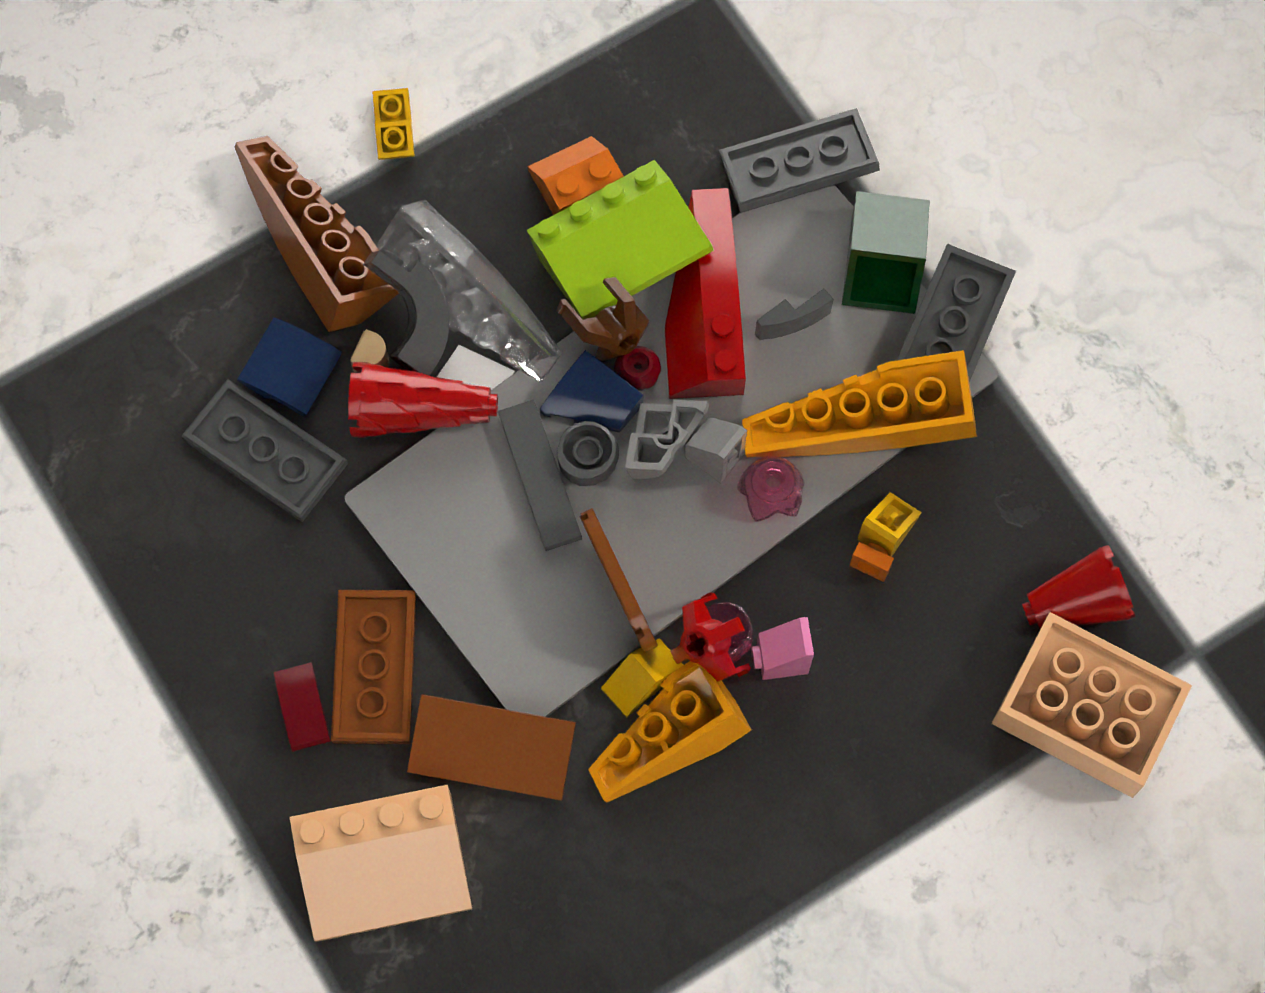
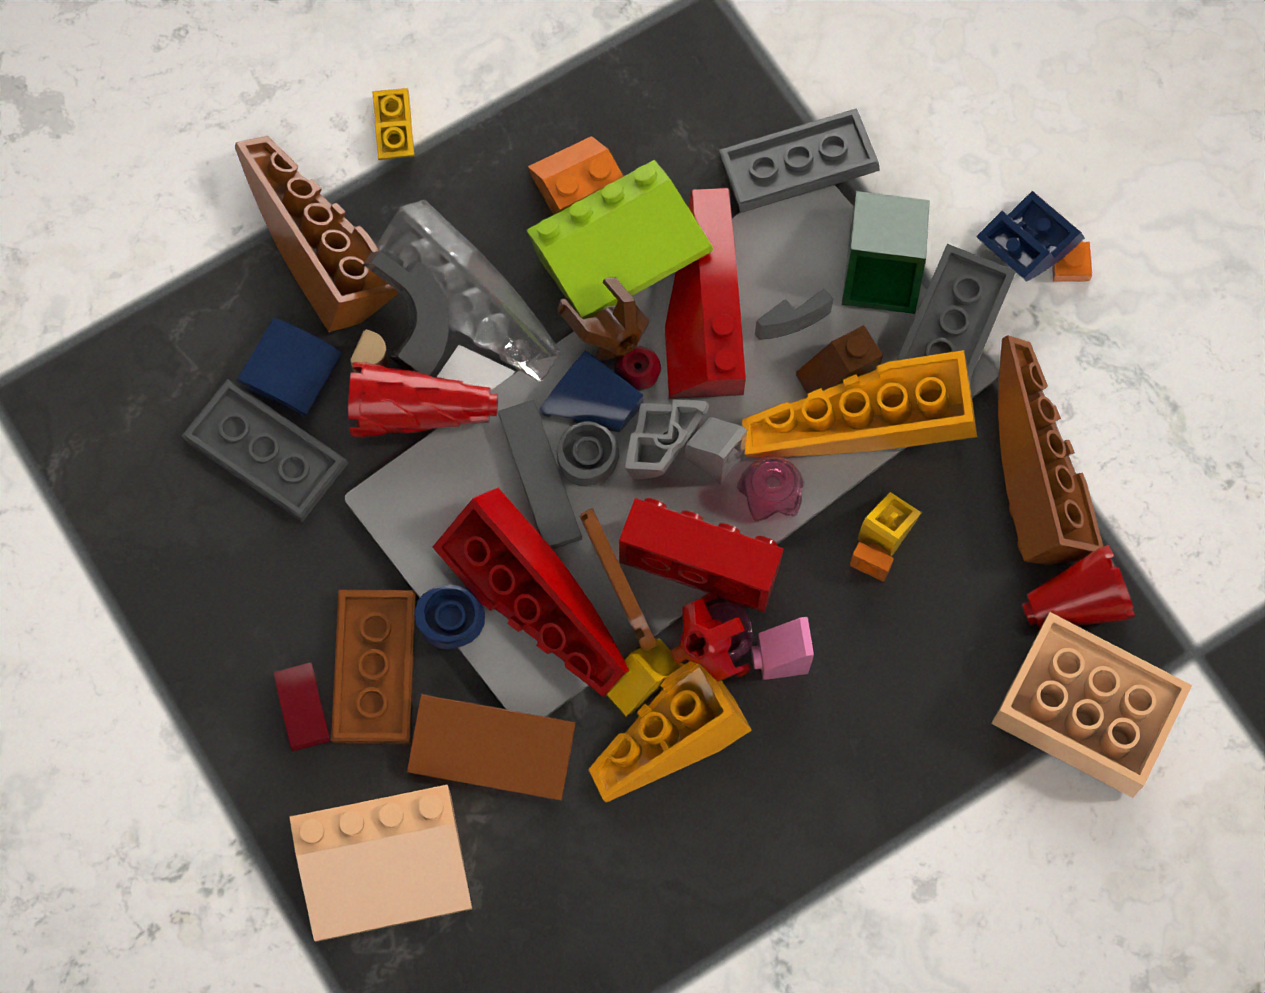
(449, 616): none -> dark blue piece
(526, 582): none -> red wedge
(700, 553): none -> red brick
(841, 359): none -> reddish brown slope
(1030, 237): none -> dark blue slope
(1043, 490): none -> dark orange wedge
(1075, 265): none -> orange plate

